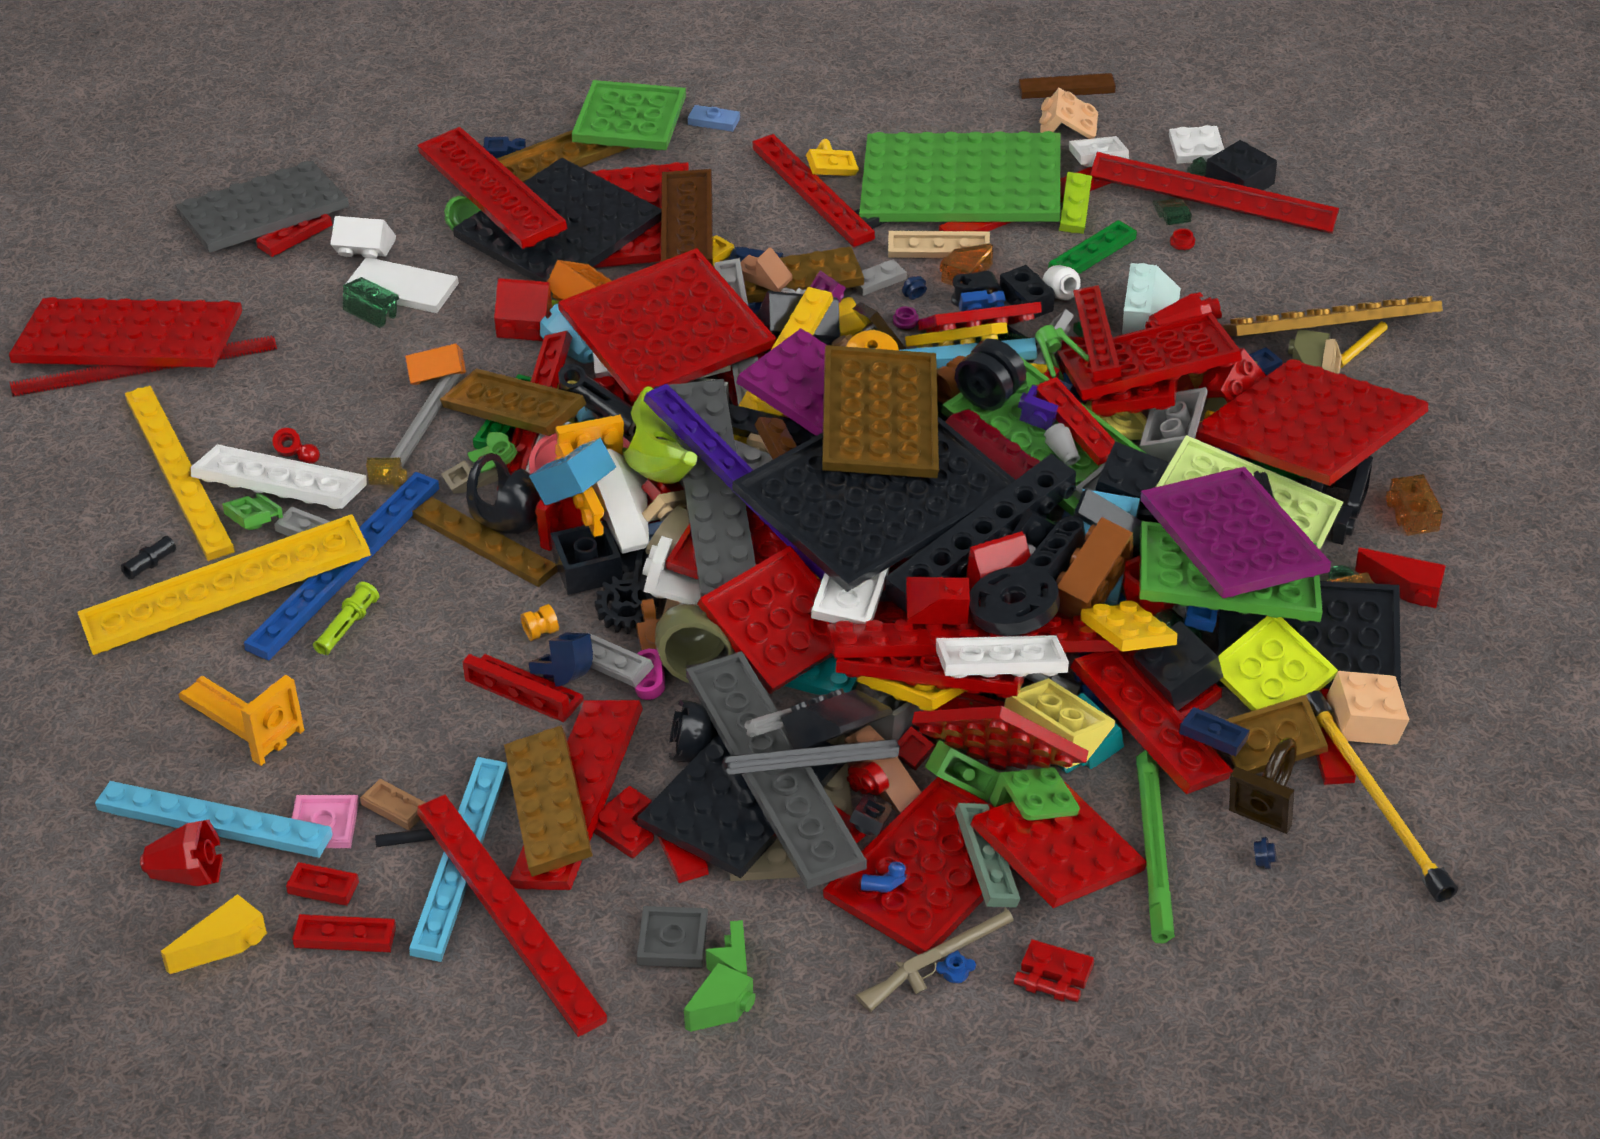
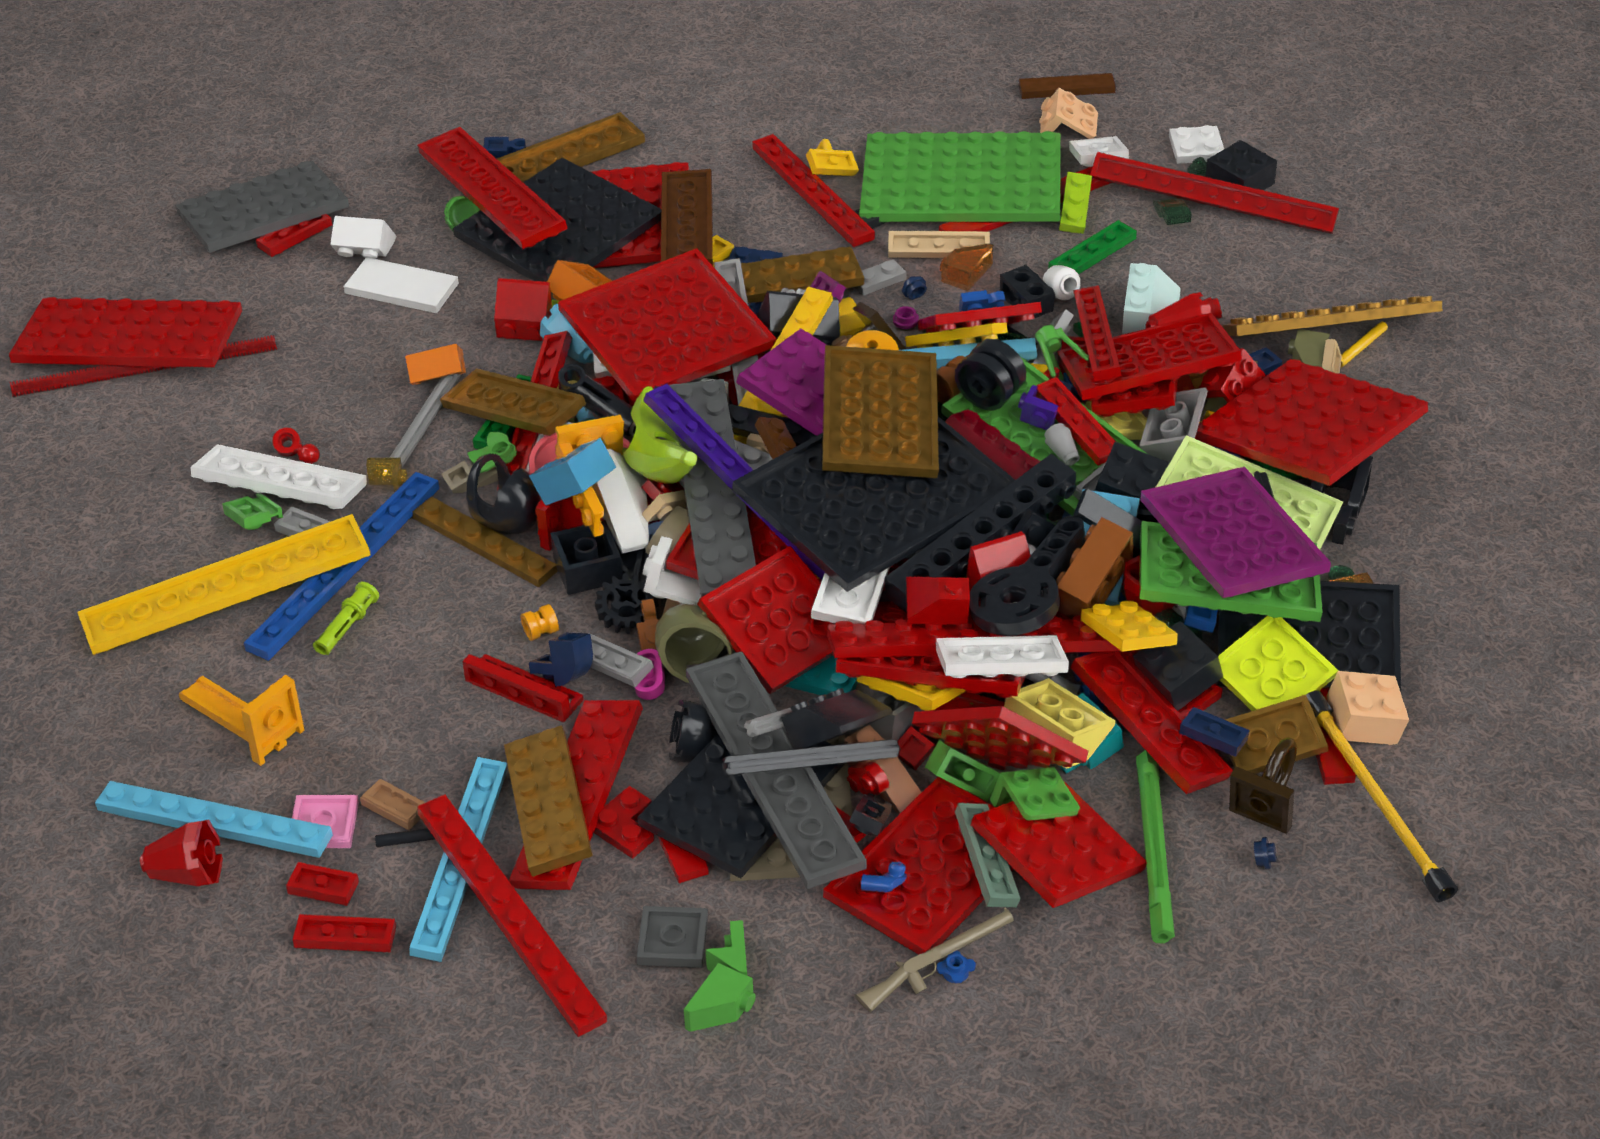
(148, 557): black pin -> none
(177, 471): yellow plate -> none
(218, 936): yellow slope -> none
(369, 301): clear green hinge -> none
(629, 115): bright green plate -> none
(713, 118): medium blue plate -> none
(766, 271): nougat slope -> none
(974, 282): black piece -> none
(1055, 964): red plate -> none
(1182, 239): red plate -> none
(1414, 505): clear orange brick -> none
(1417, 579): red slope -> none

